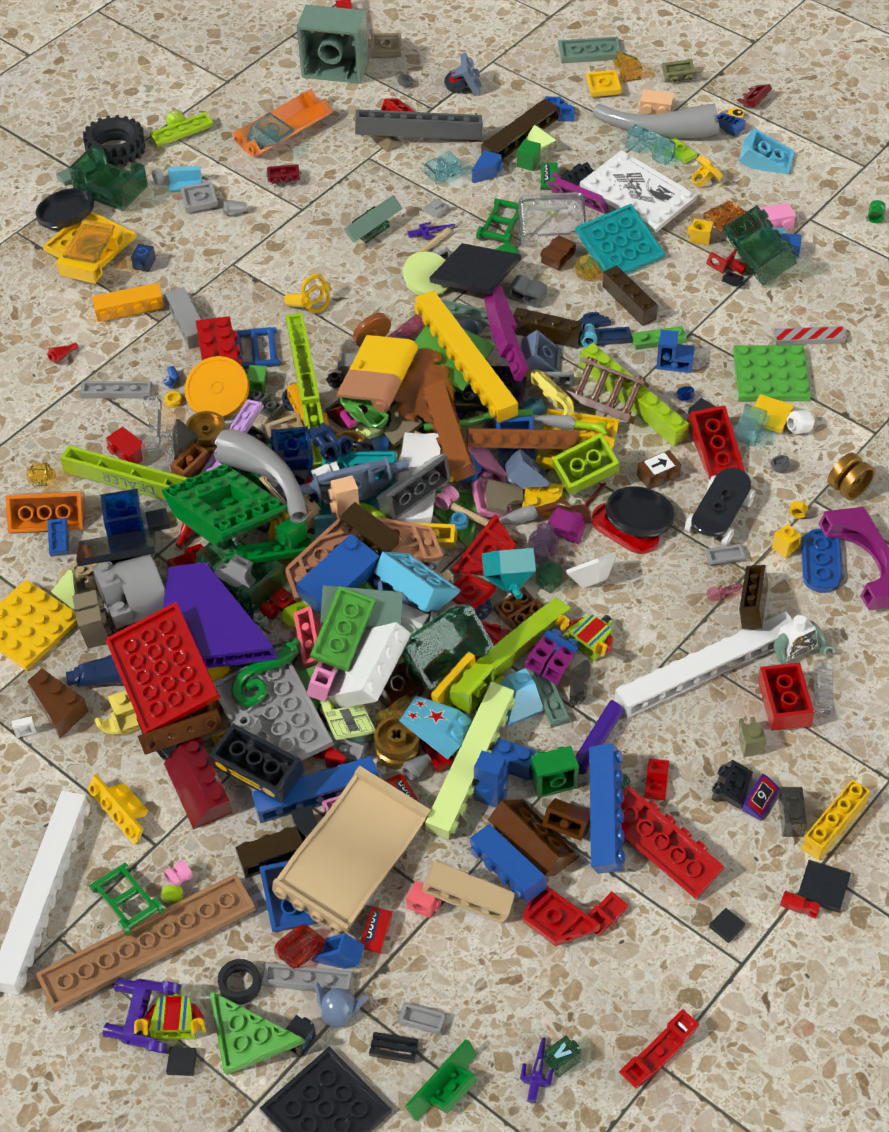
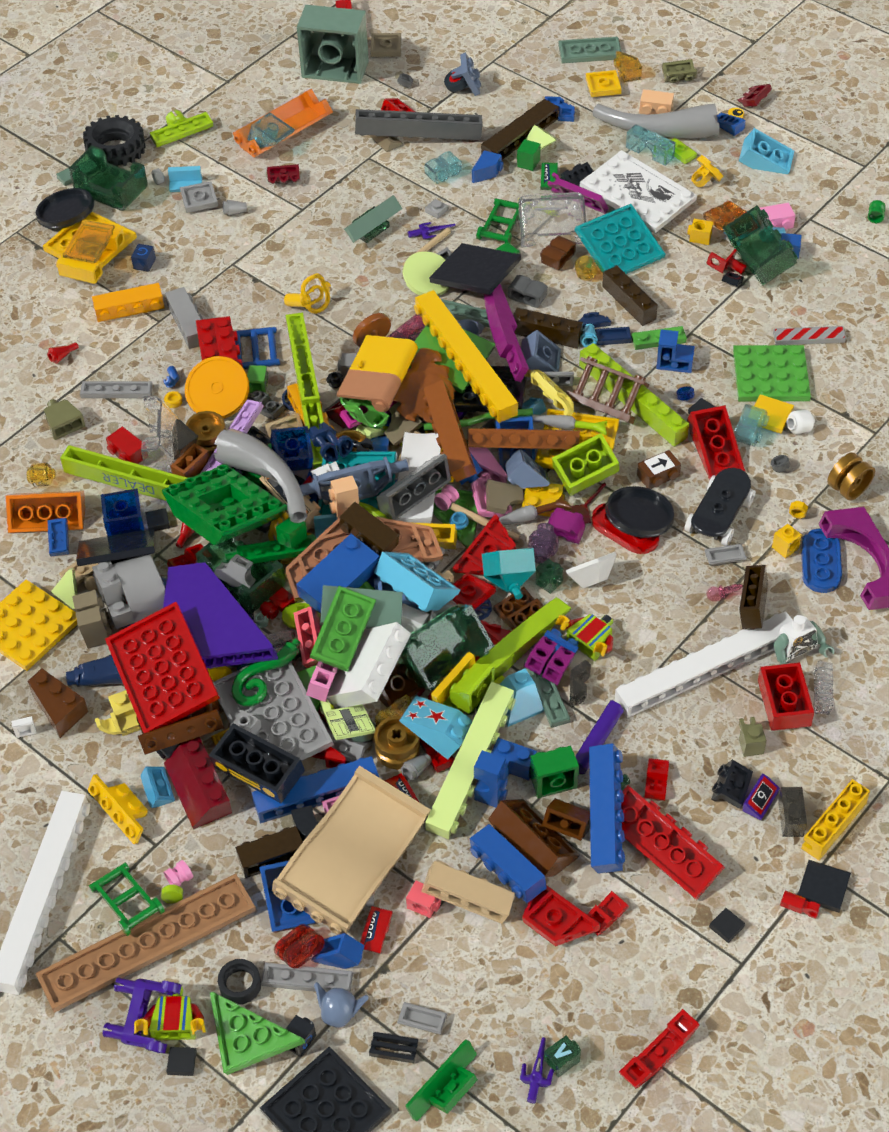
(63, 418): none -> olive torso
(157, 786): none -> dark azure slope

